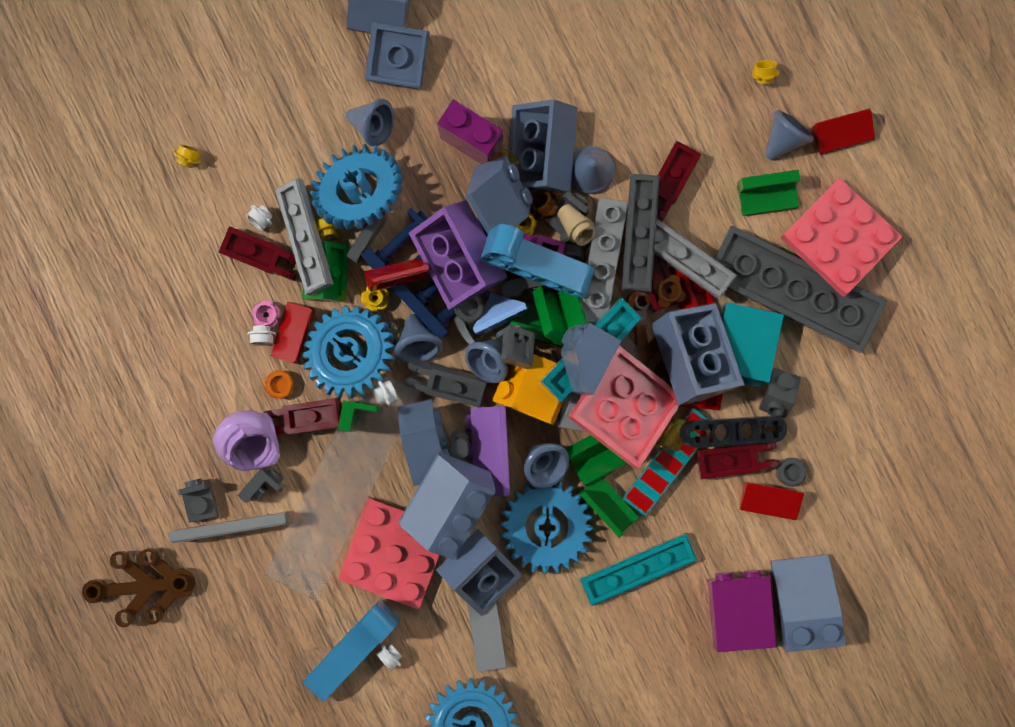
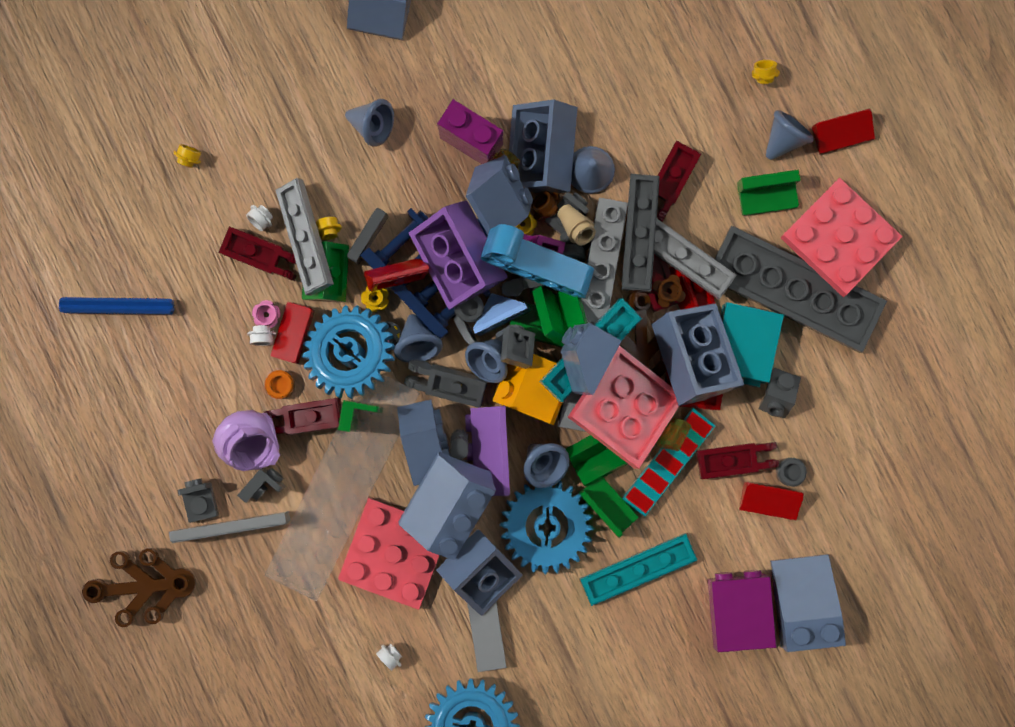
(116, 305): none -> blue axle
(351, 650): dark azure beam -> none
(354, 166): dark azure gear -> none
(385, 394): white plate -> none
(397, 55): sand blue plate -> none
(733, 428): black beam -> none

